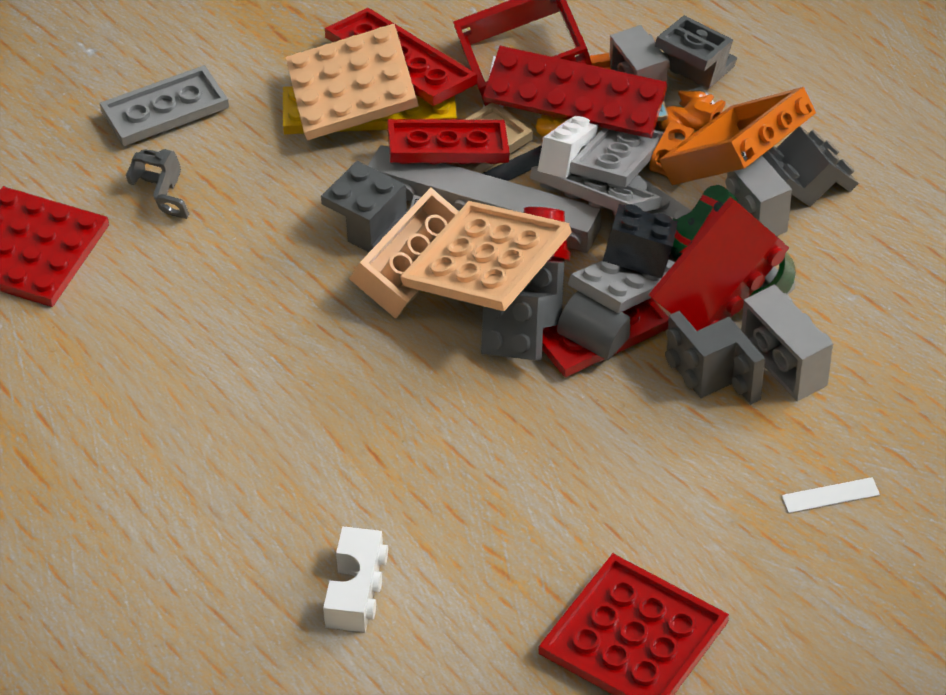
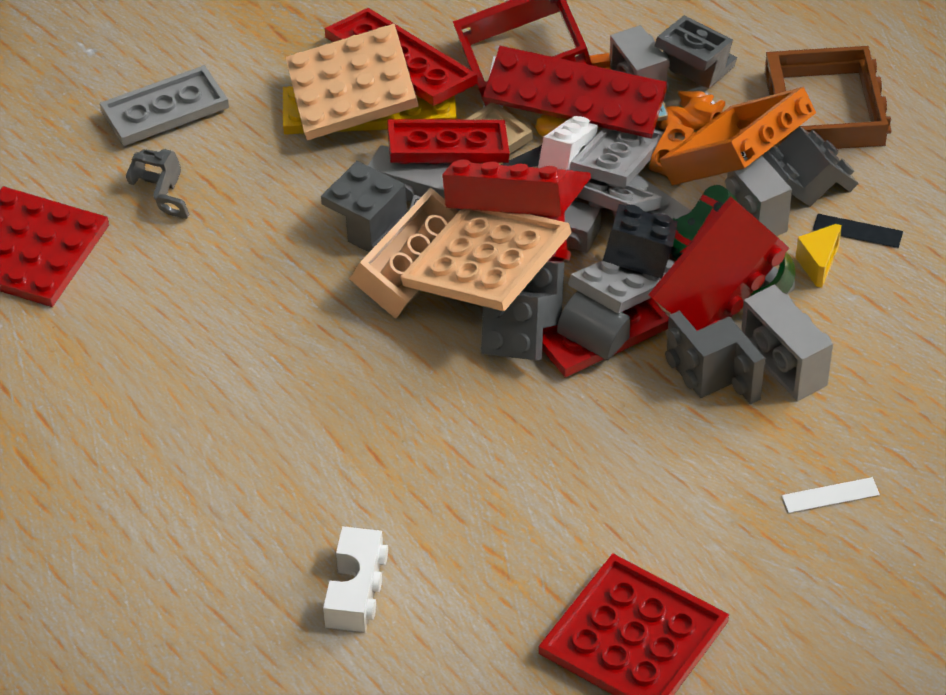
(511, 188): none -> red slope
(817, 251): none -> yellow slope
(831, 62): none -> dark orange window
(861, 230): none -> black sticker

